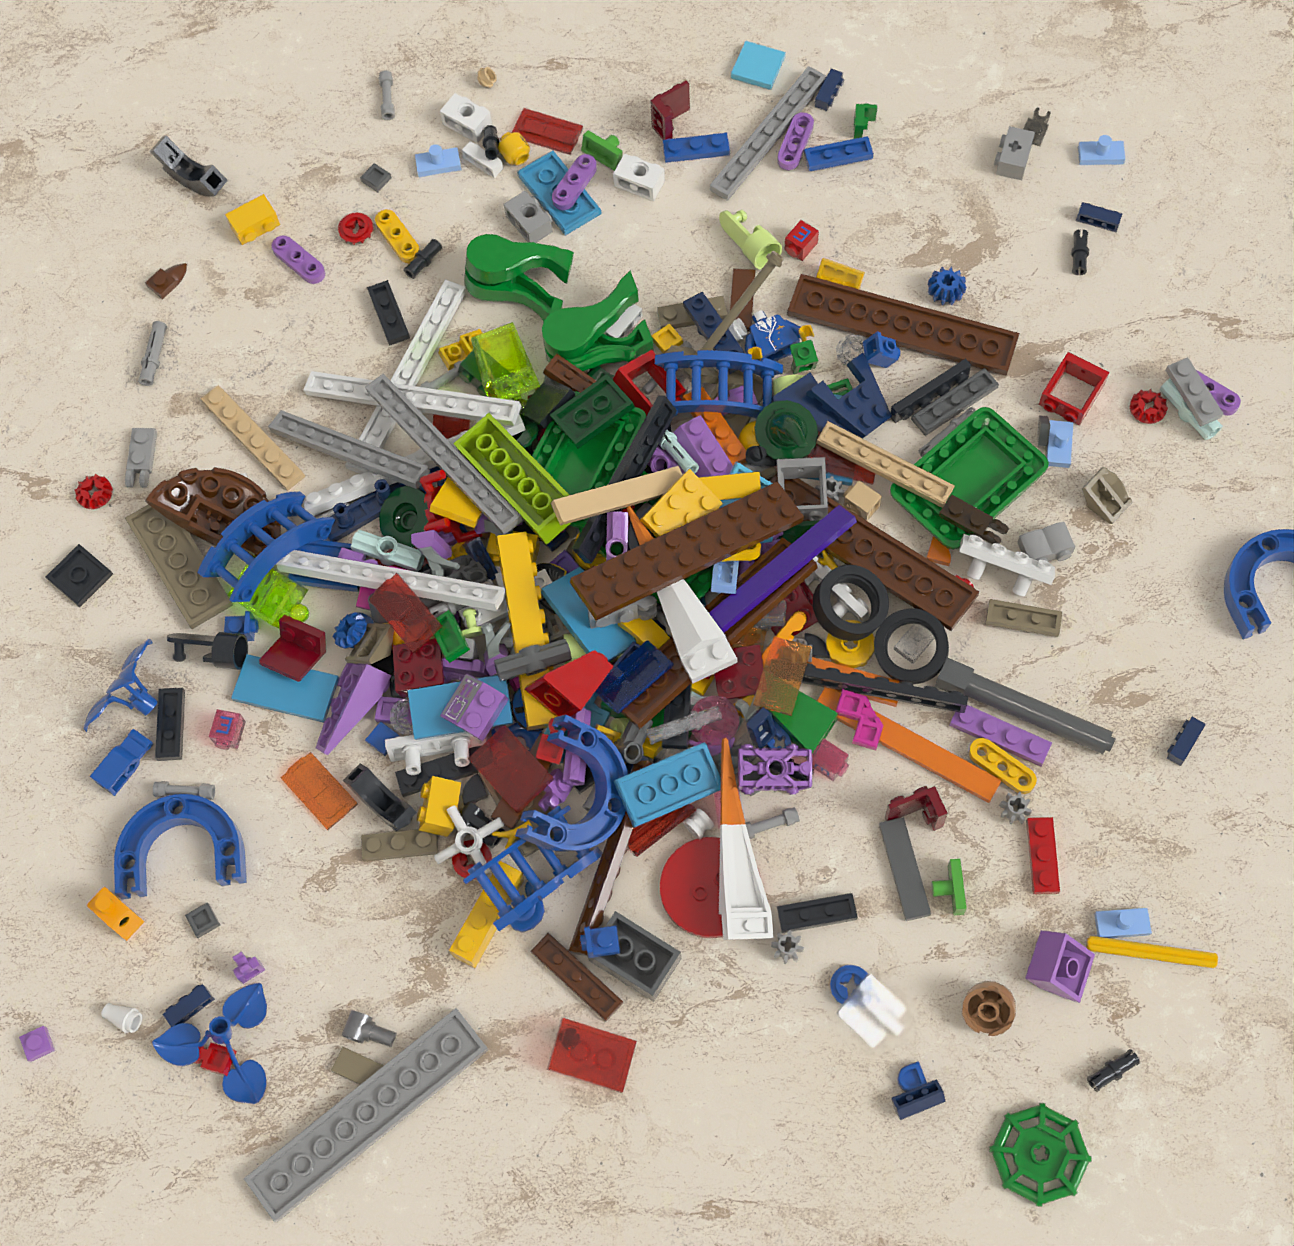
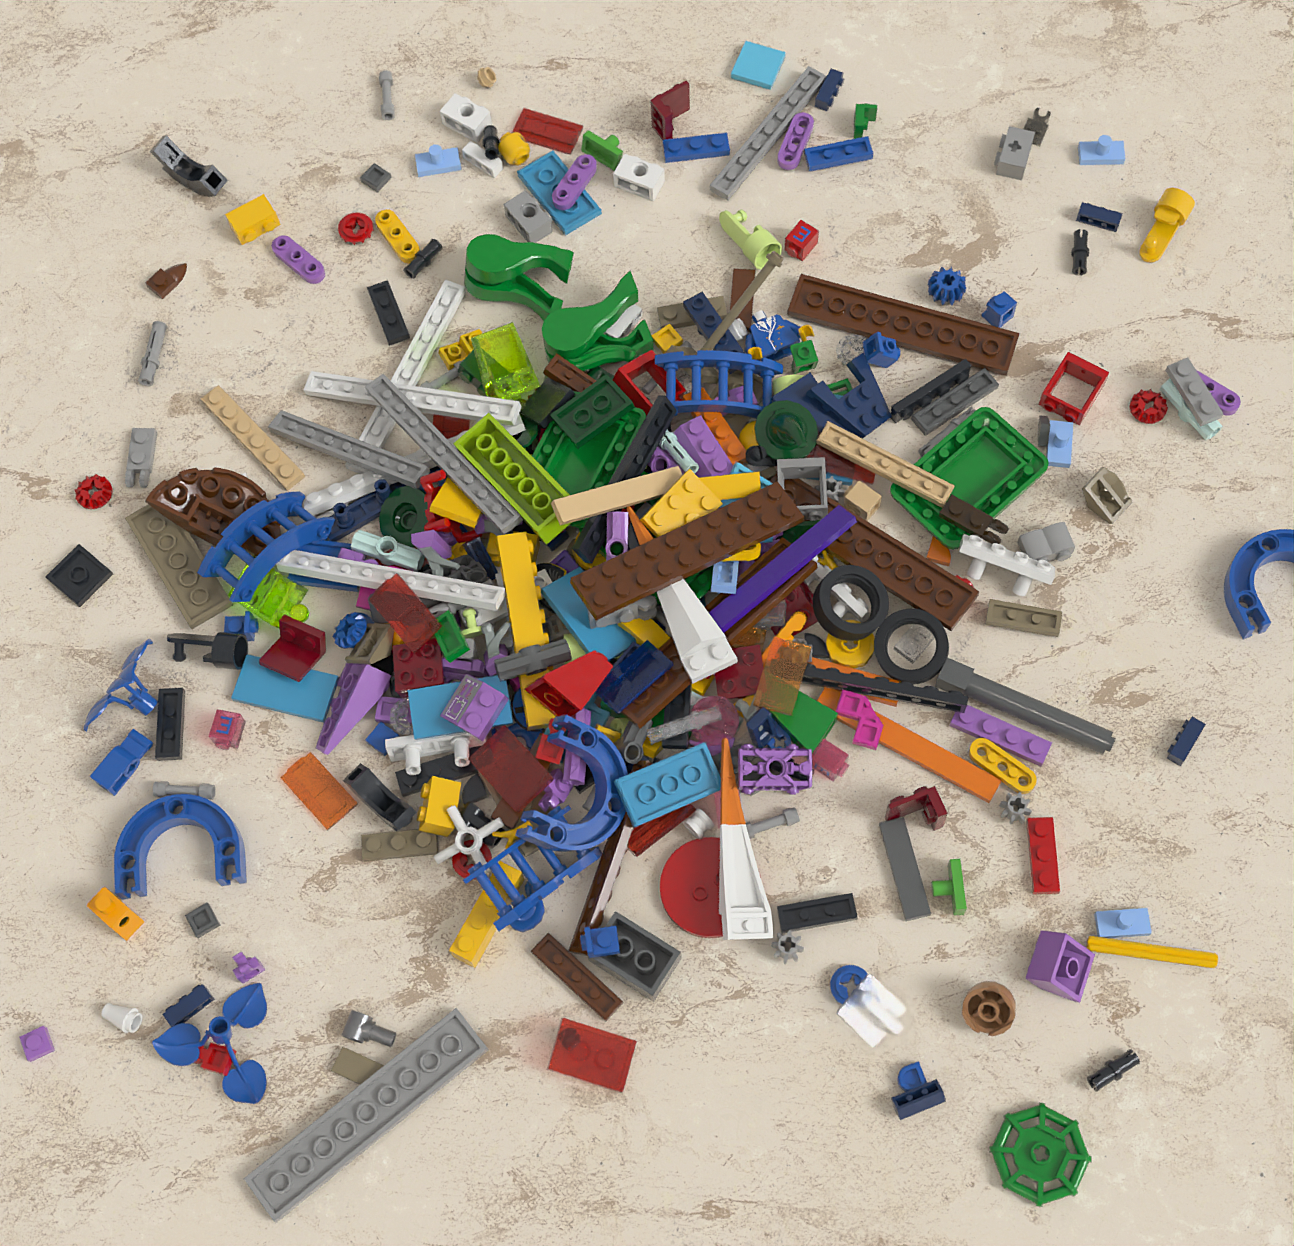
(840, 273): yellow plate -> none
(999, 309): none -> blue brick
(1170, 213): none -> yellow piece

